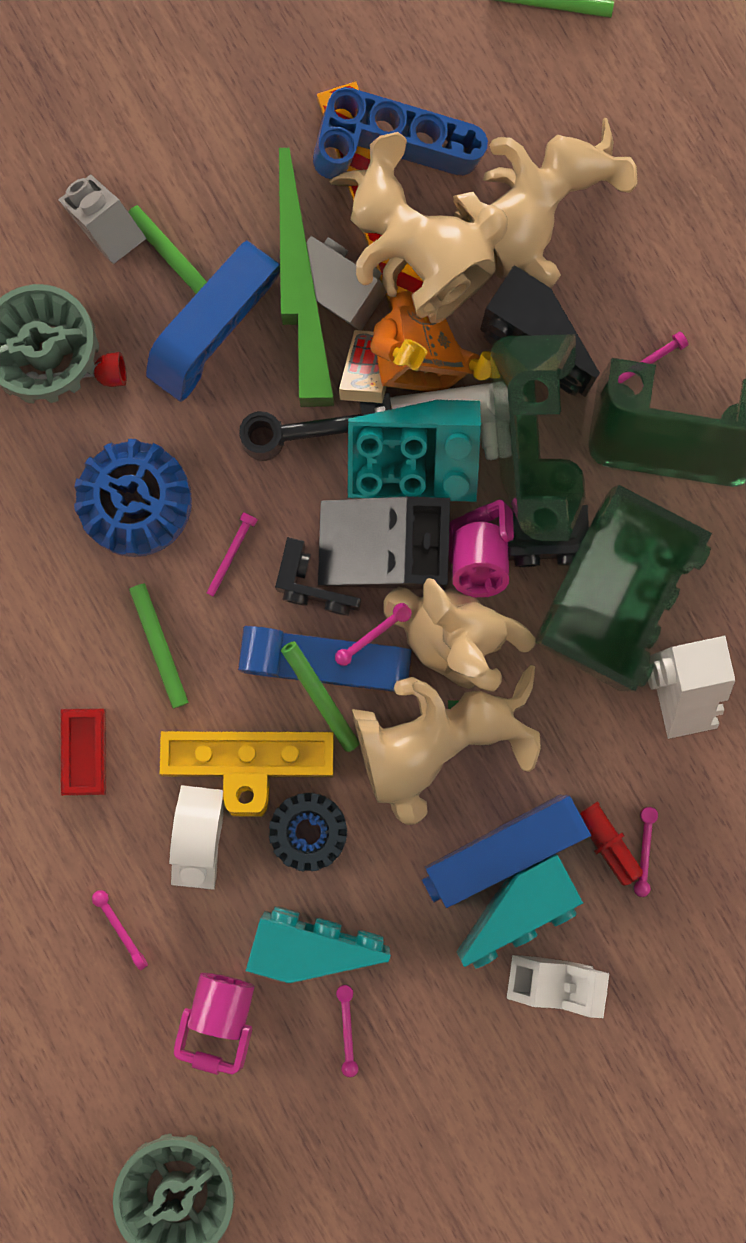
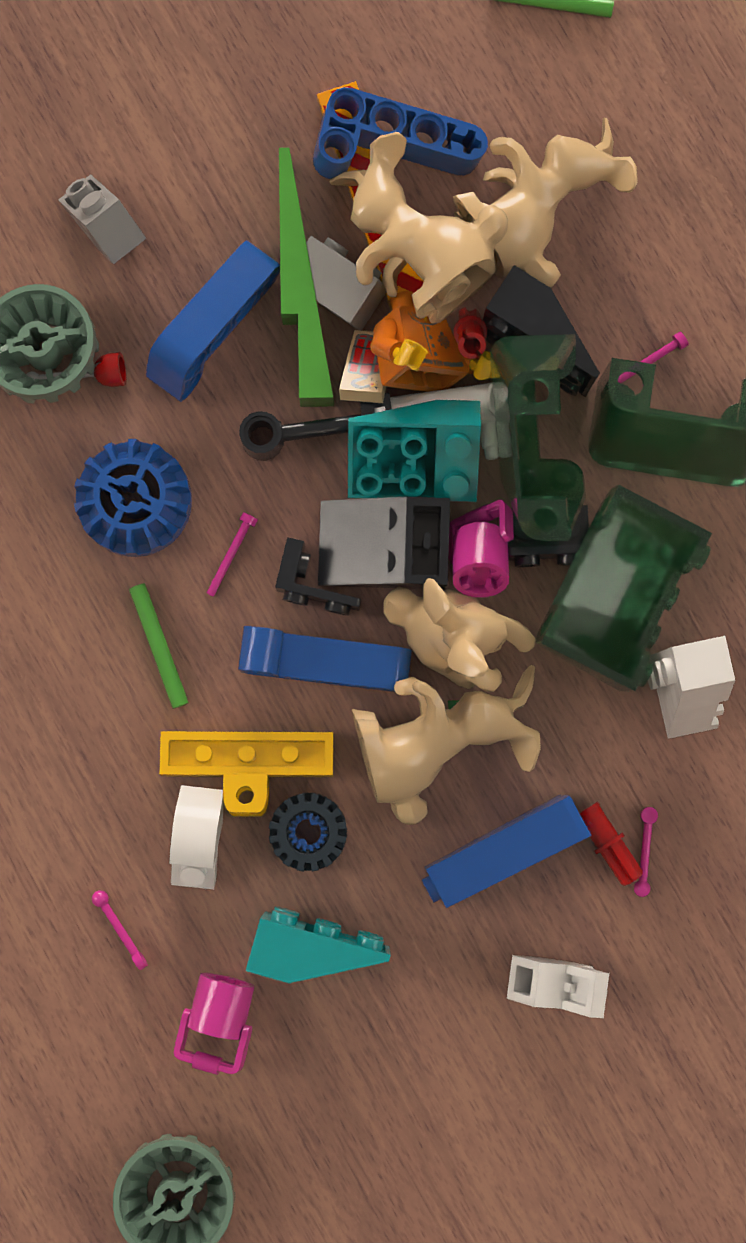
(83, 752): red tile -> none
(167, 250): bright green bar -> none
(320, 696): bright green piece -> none
(349, 1067): dark pink hinge -> none
(400, 613): dark pink hinge -> none
(470, 333): none -> red axle
(519, 907): teal slope -> none

